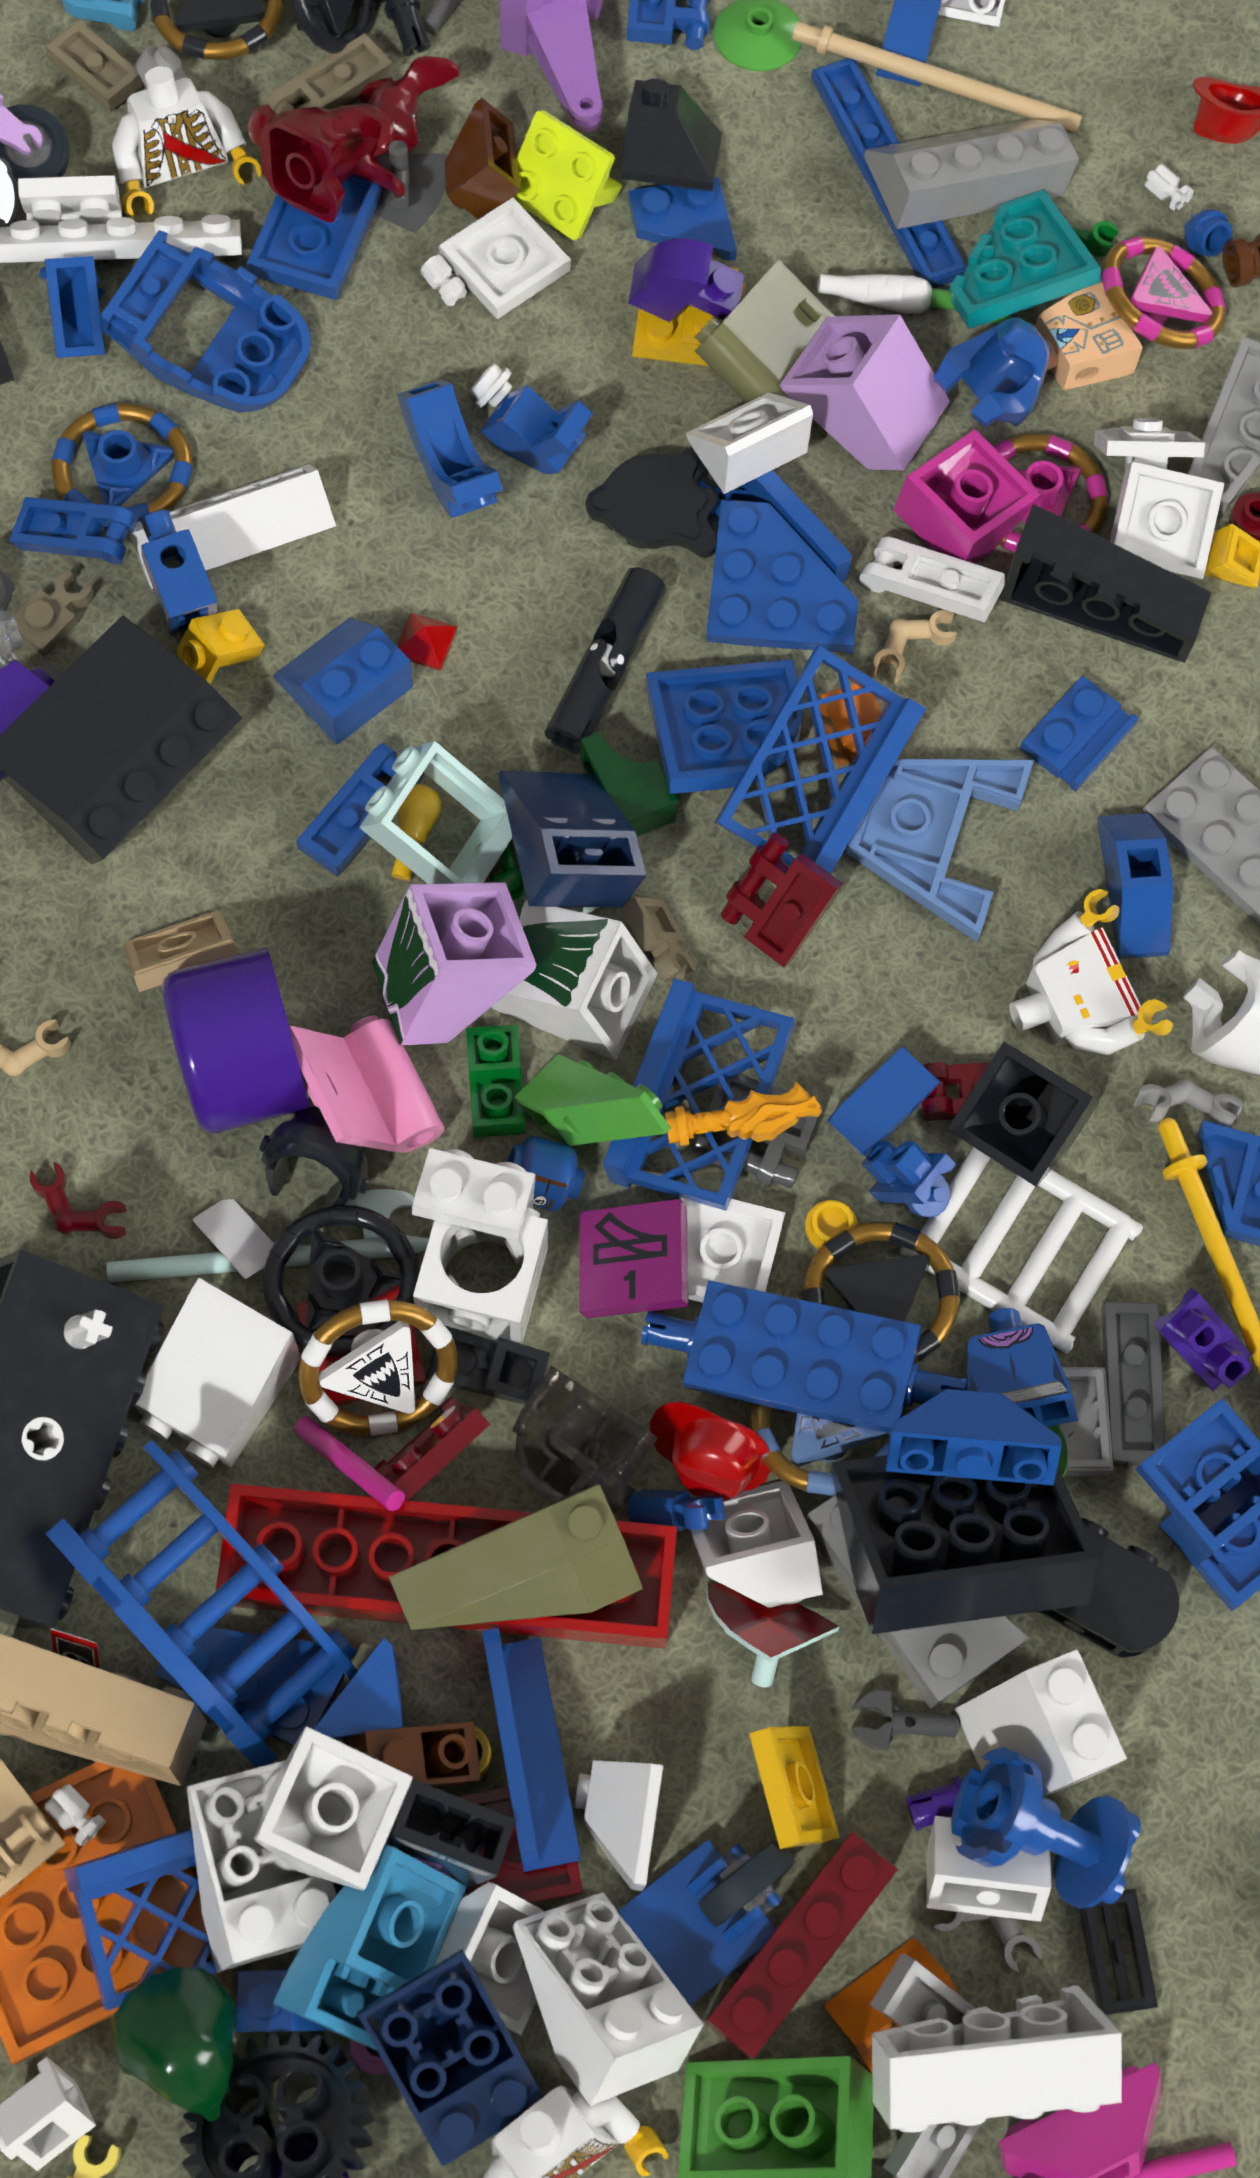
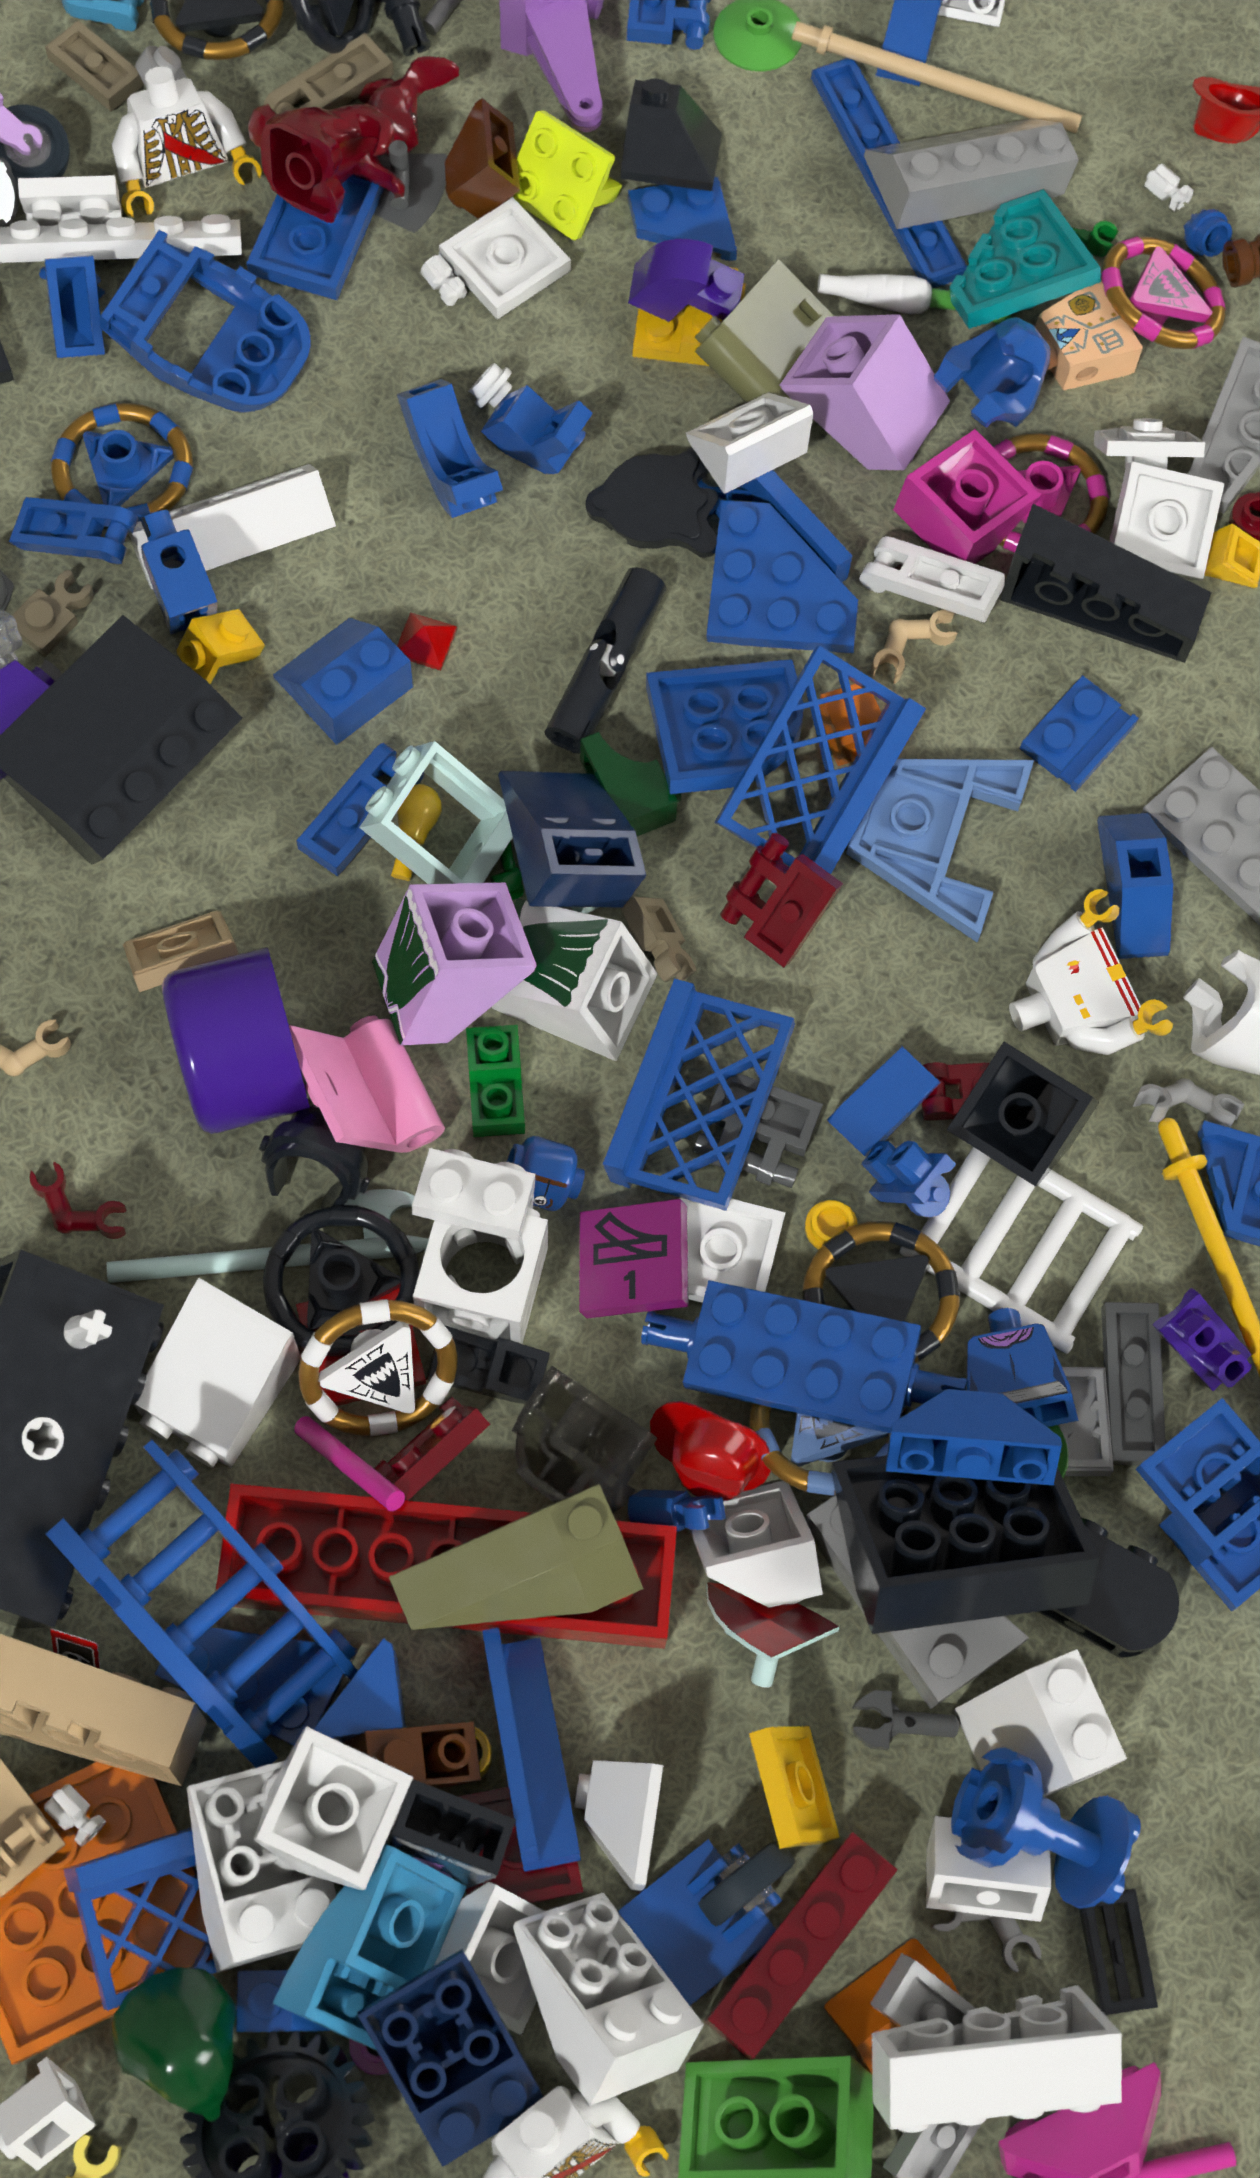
(235, 1236): white sticker -> none
(586, 1106): bright green slope -> none
(755, 1117): light orange piece -> none
(932, 1803): dark purple pin -> none

